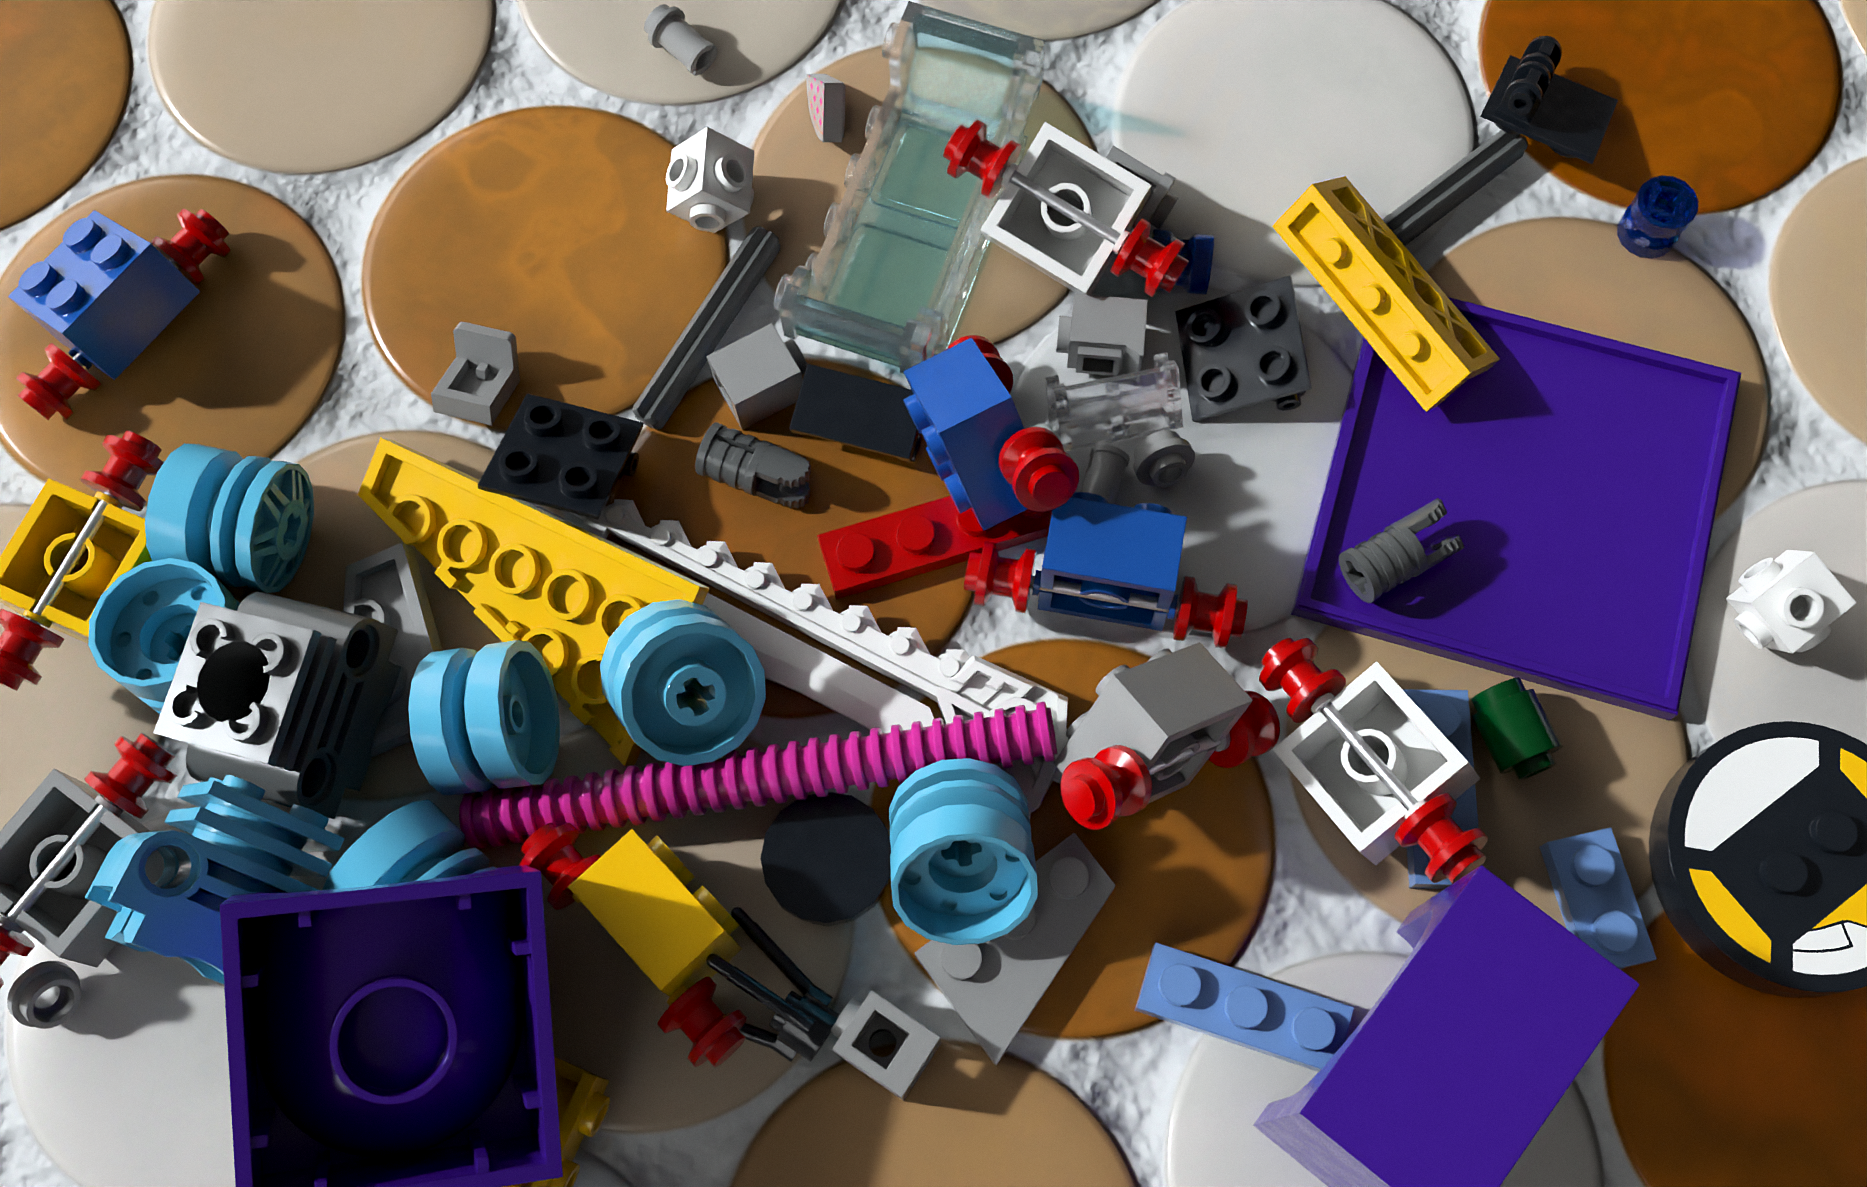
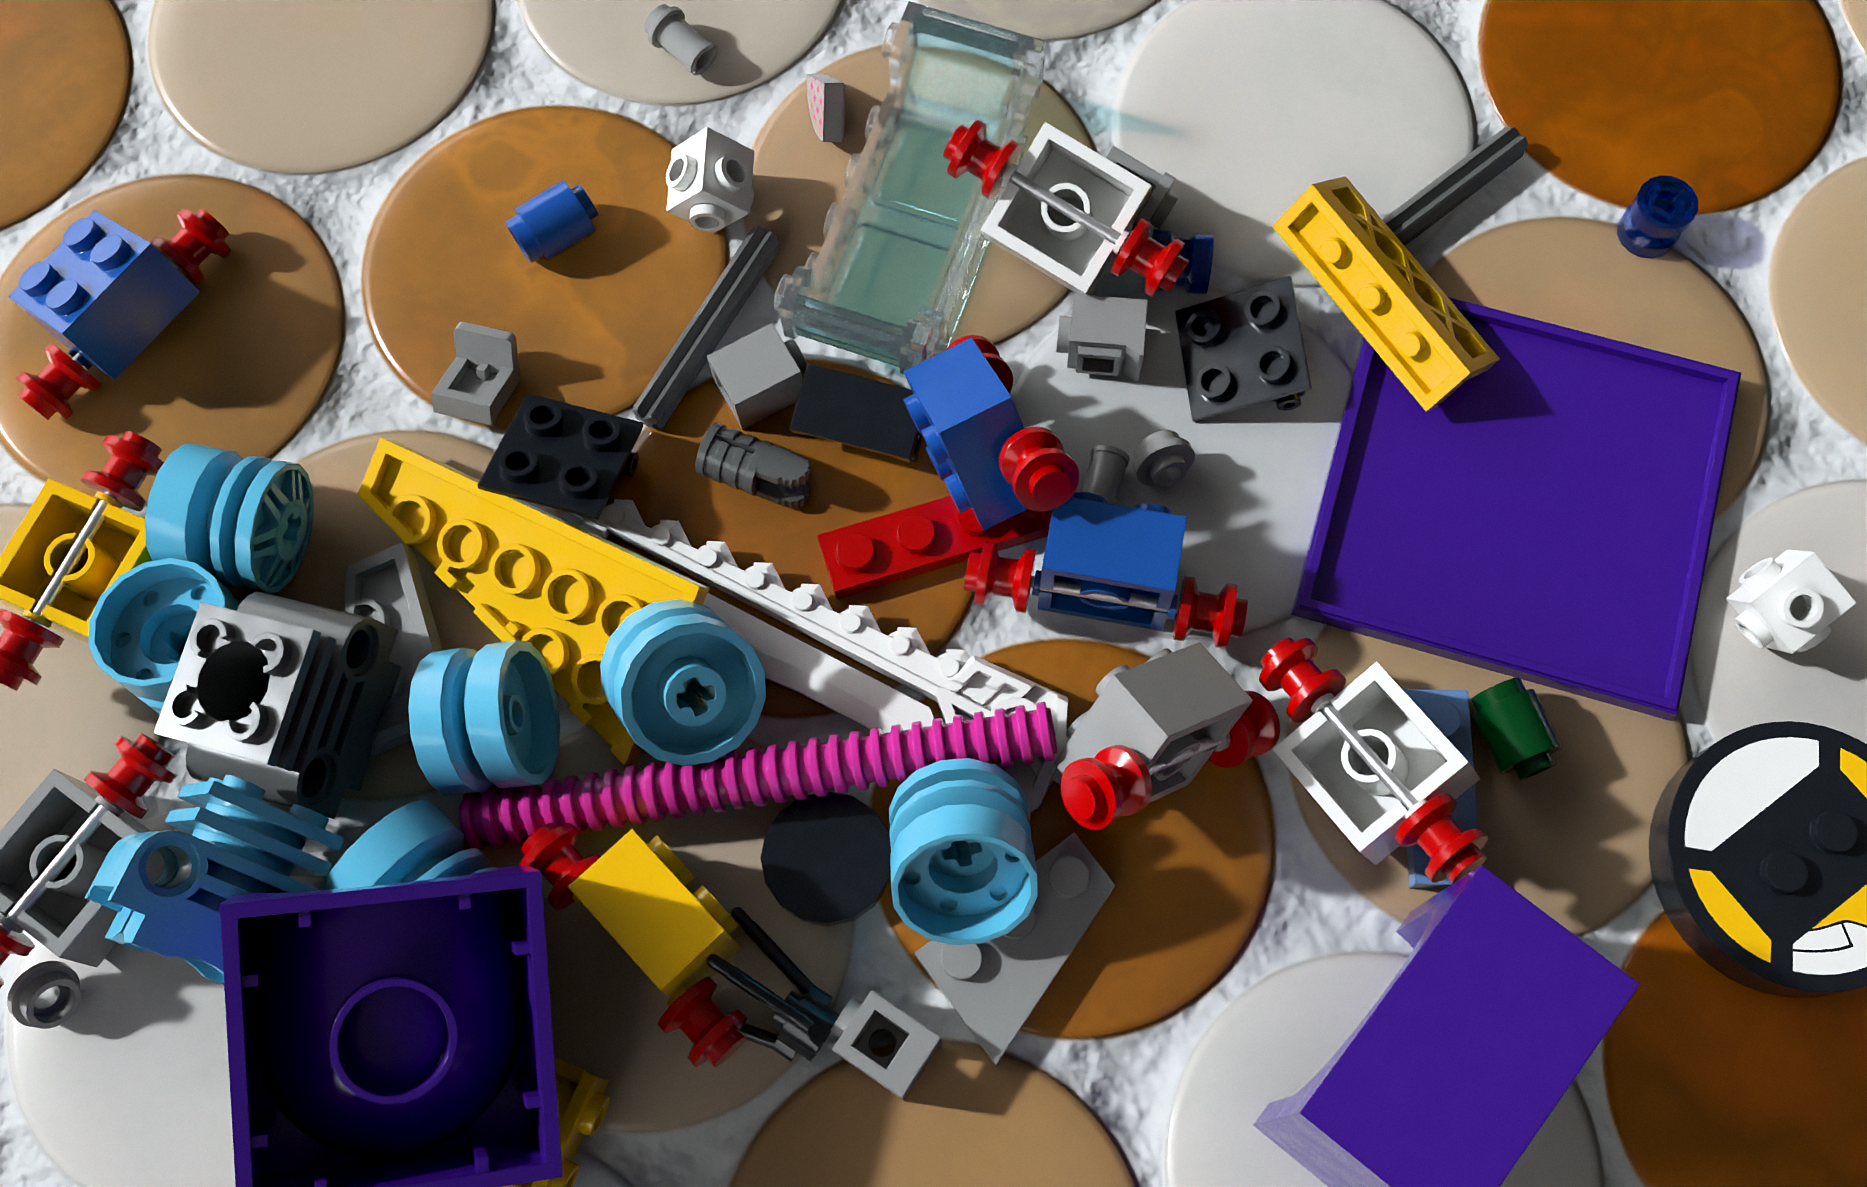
(552, 221): none -> blue brick
(1115, 406): clear hinge -> none
(1242, 1008): medium blue plate -> none
(1396, 554): dark grey hinge -> none
(1547, 106): black hinge -> none
(1598, 896): medium blue plate -> none

